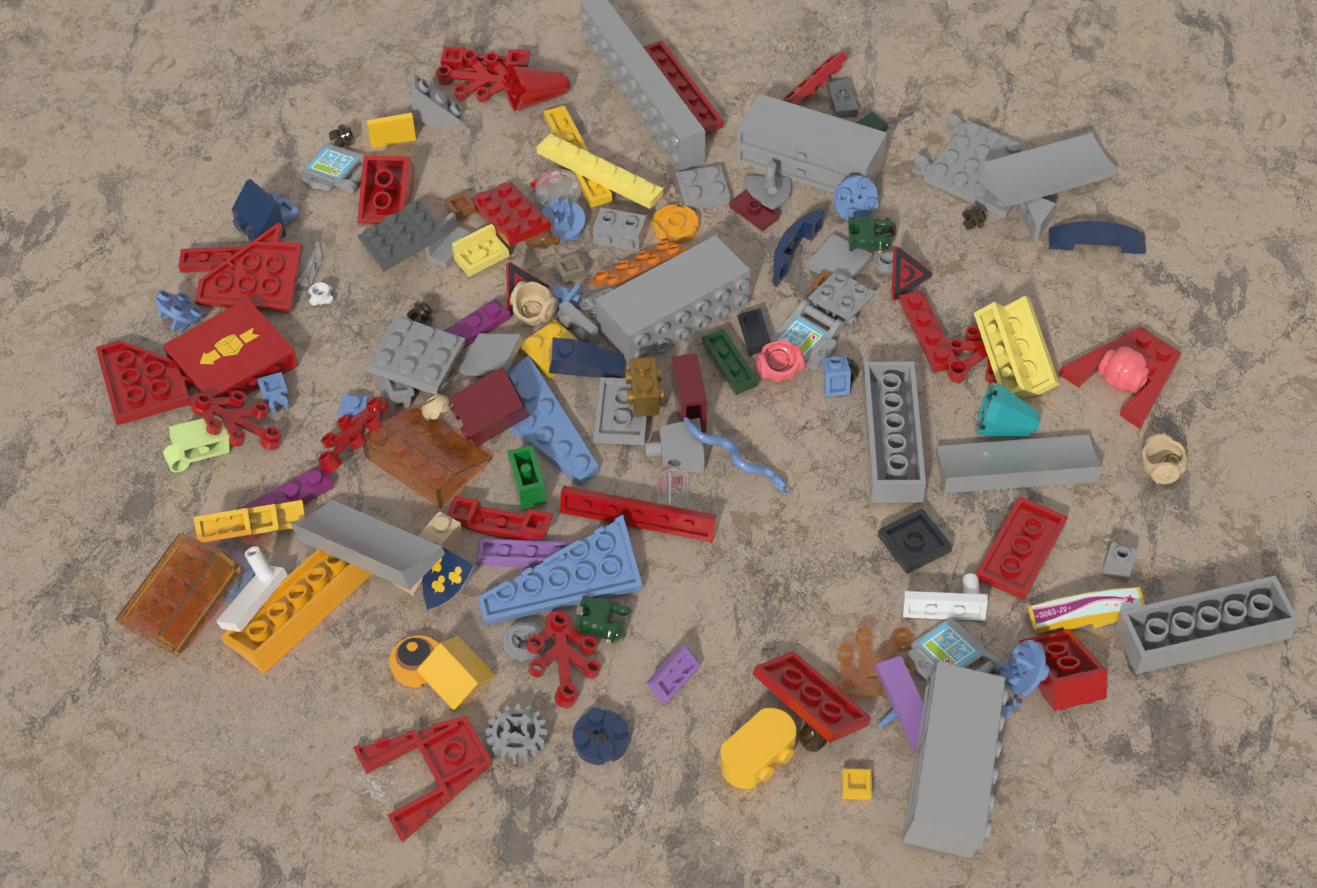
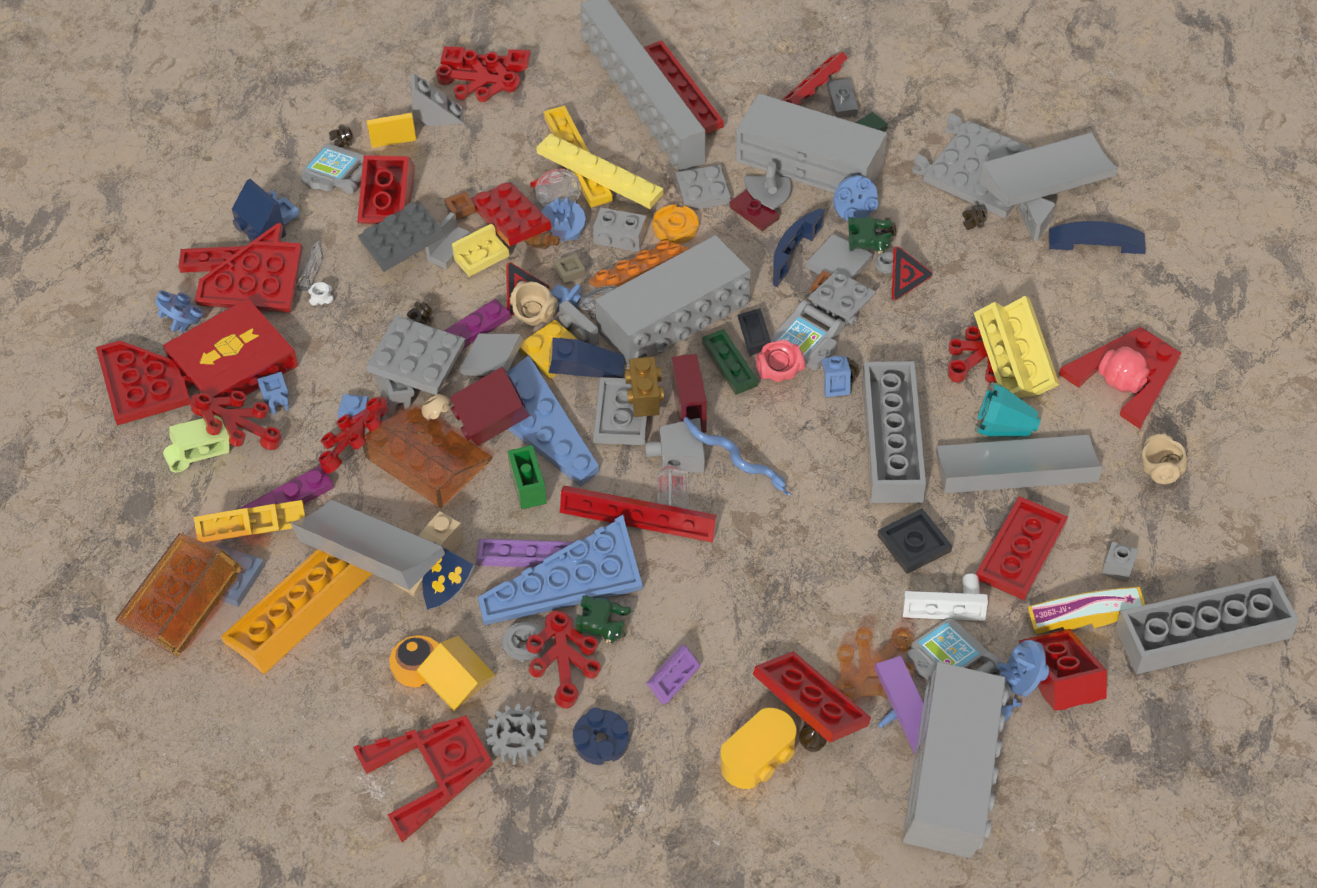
(255, 592): white piece -> none
(499, 522): red slope -> none
(534, 86): red cone -> none
(856, 784): yellow tile -> none
(927, 330): red plate -> none

